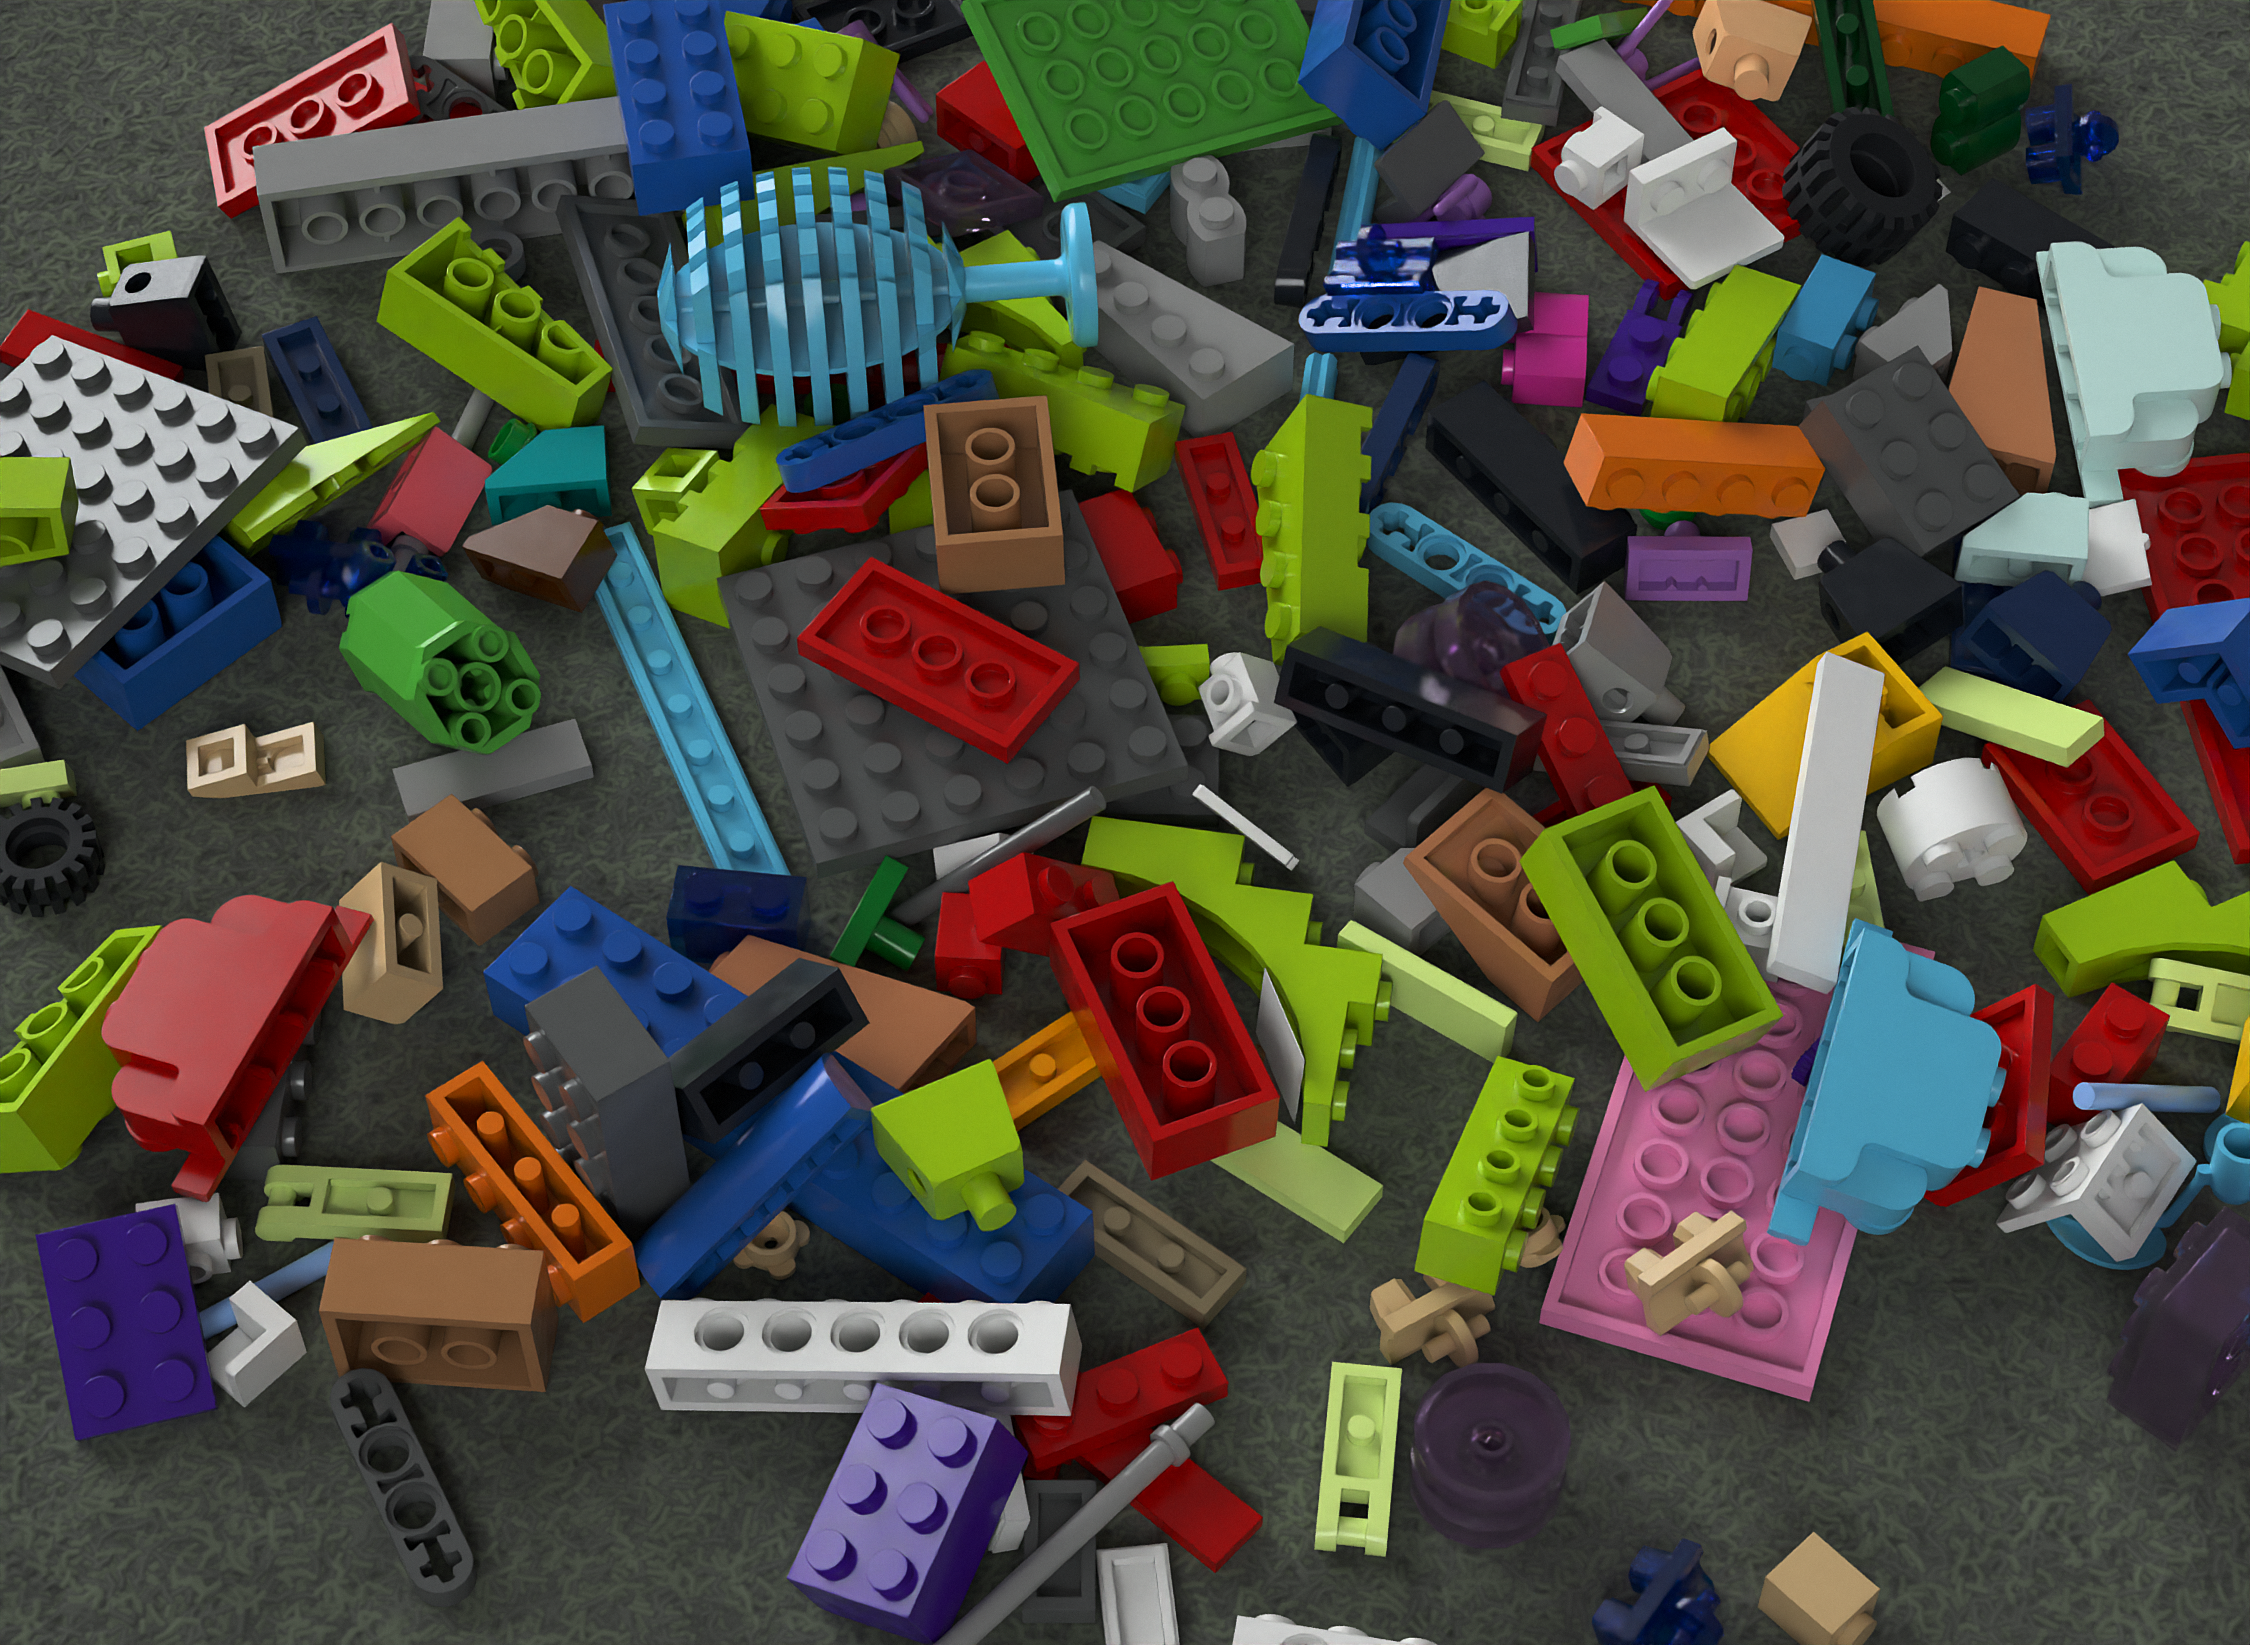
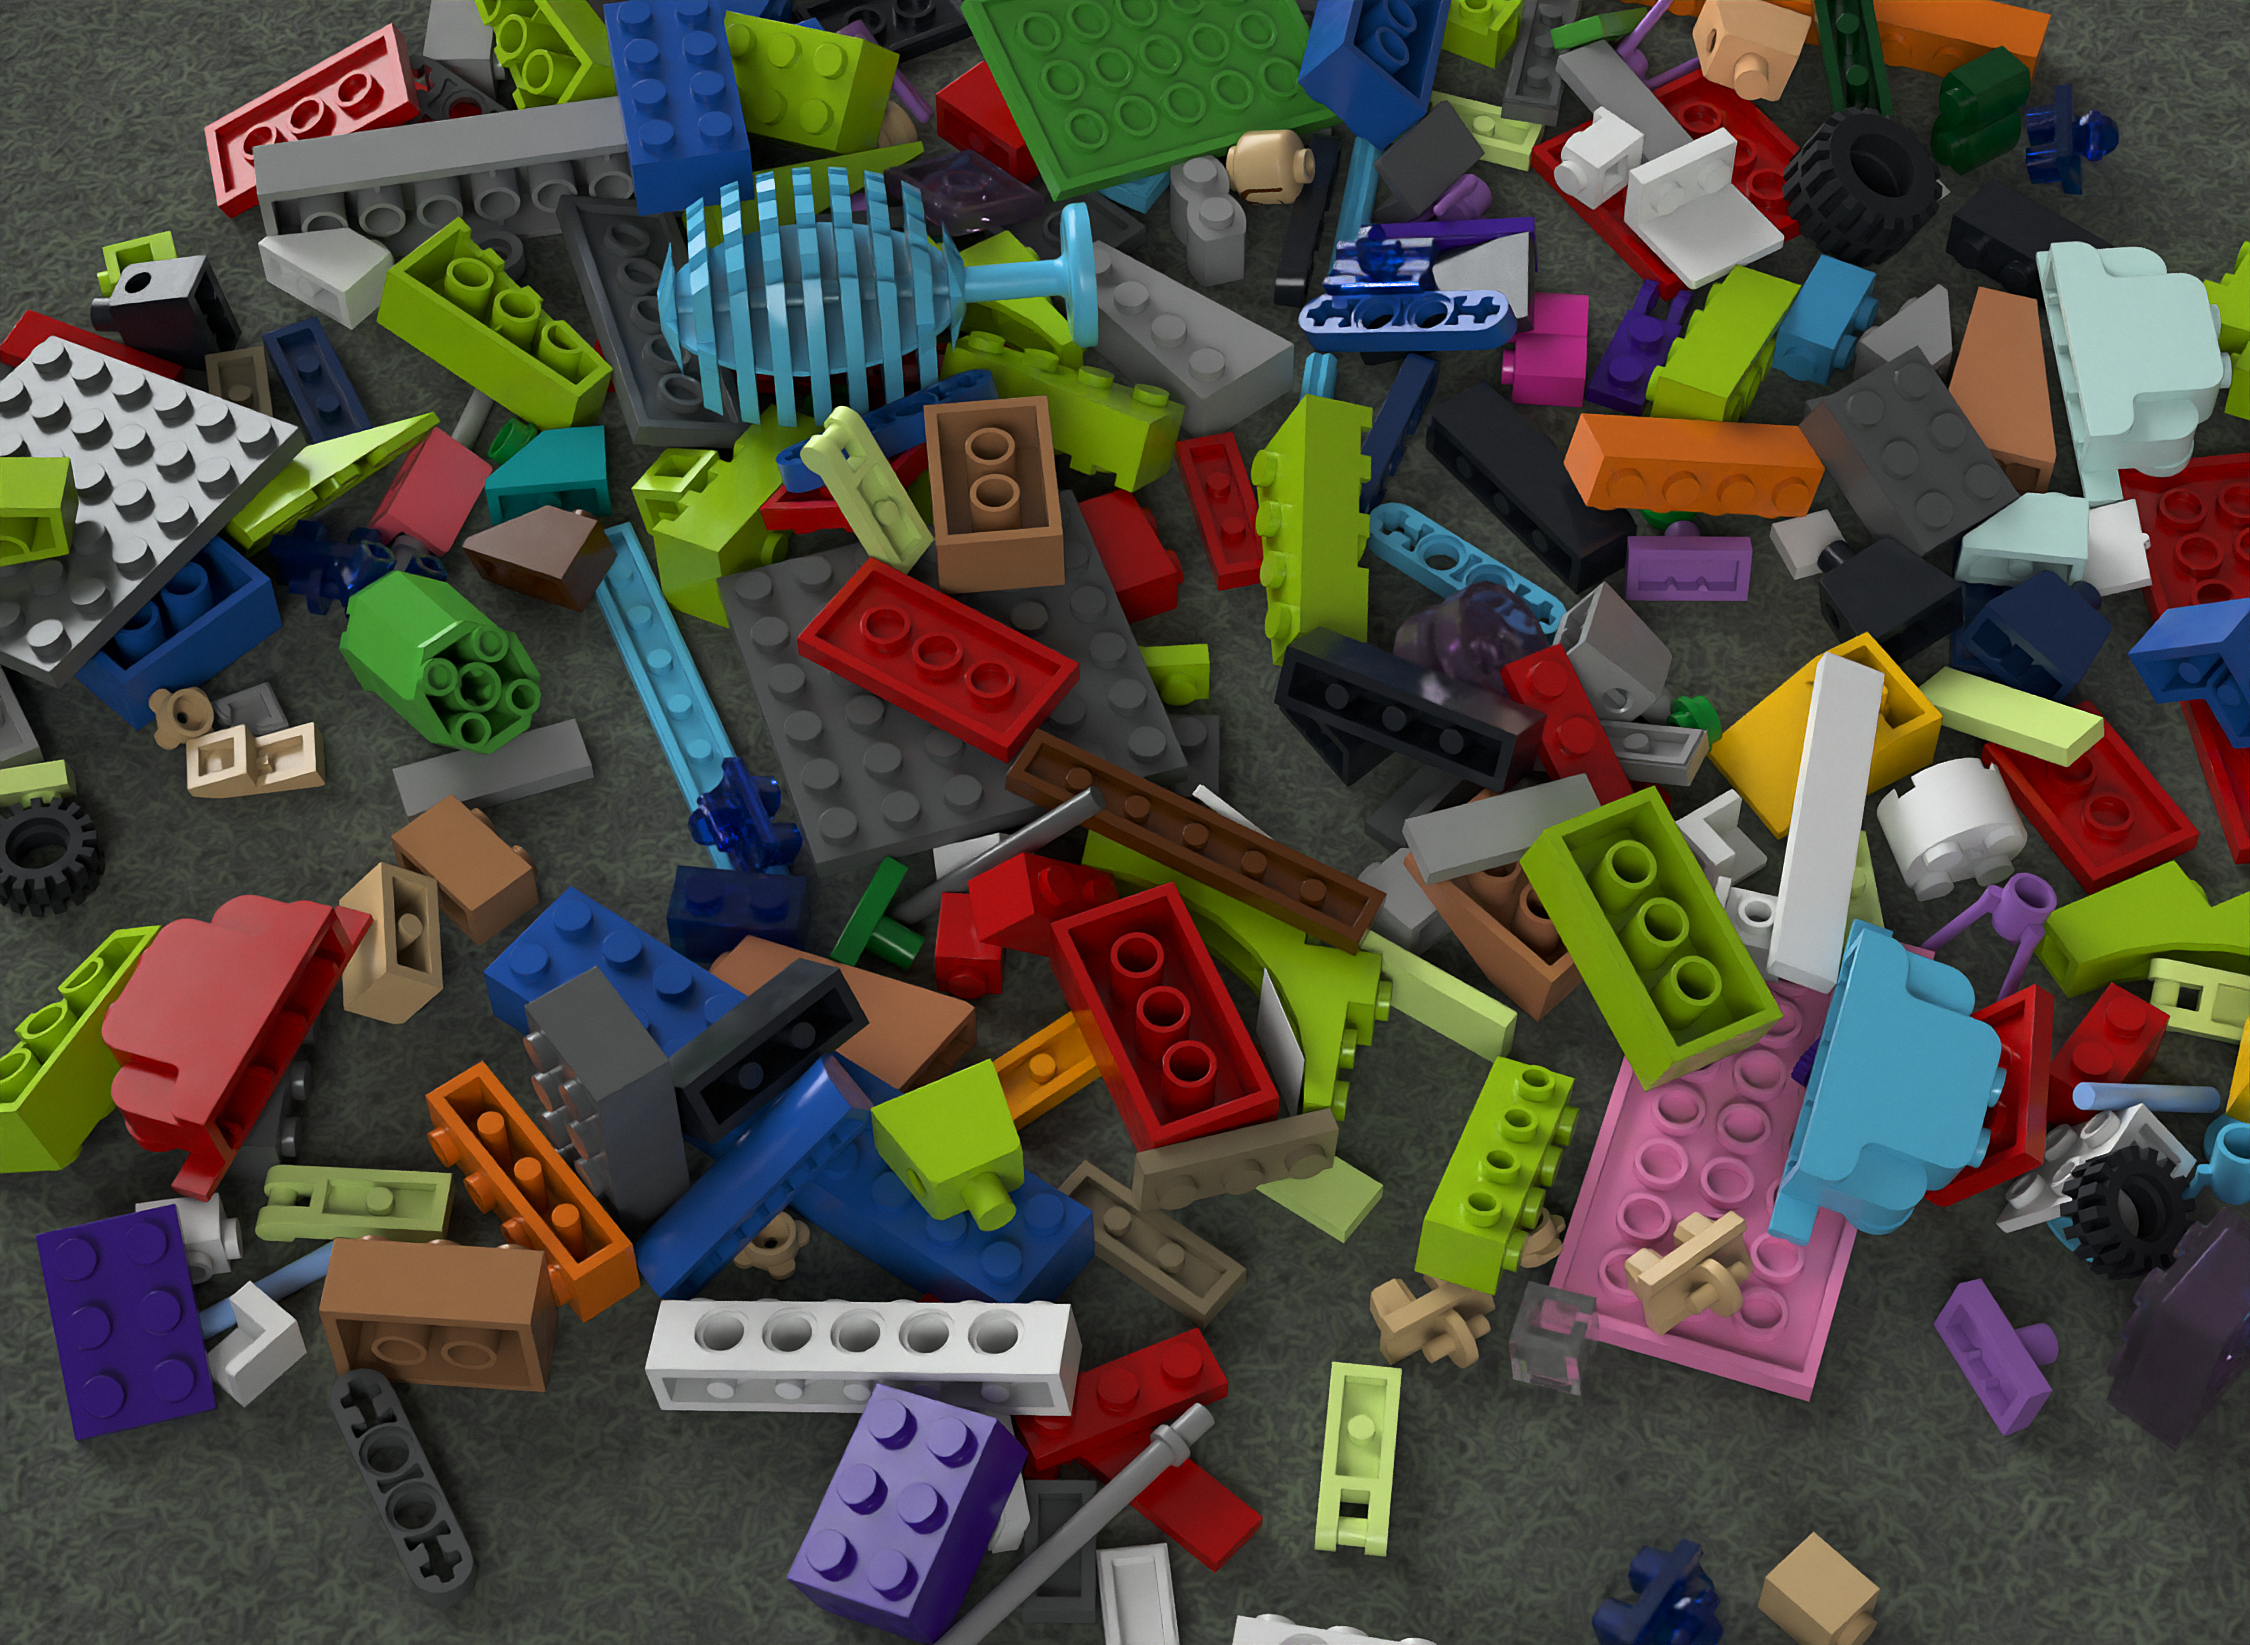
(192, 704): none -> tan plate
(254, 707): none -> light grey tile
(329, 271): none -> white slope
(738, 820): none -> clear blue hips
(867, 490): none -> yellowish green plate
(1201, 843): none -> reddish brown plate
(1235, 1161): none -> dark tan plate
(1238, 694): white brick -> none
(1269, 167): none -> tan head
(1489, 1455): clear purple wheel -> none
(1493, 828): none -> light grey tile
(1554, 1338): none -> clear brick
(1695, 714): none -> green plate
(1996, 1357): none -> medium lavender tile
(2016, 915): none -> medium lavender plant
(2098, 1218): none -> black tyre

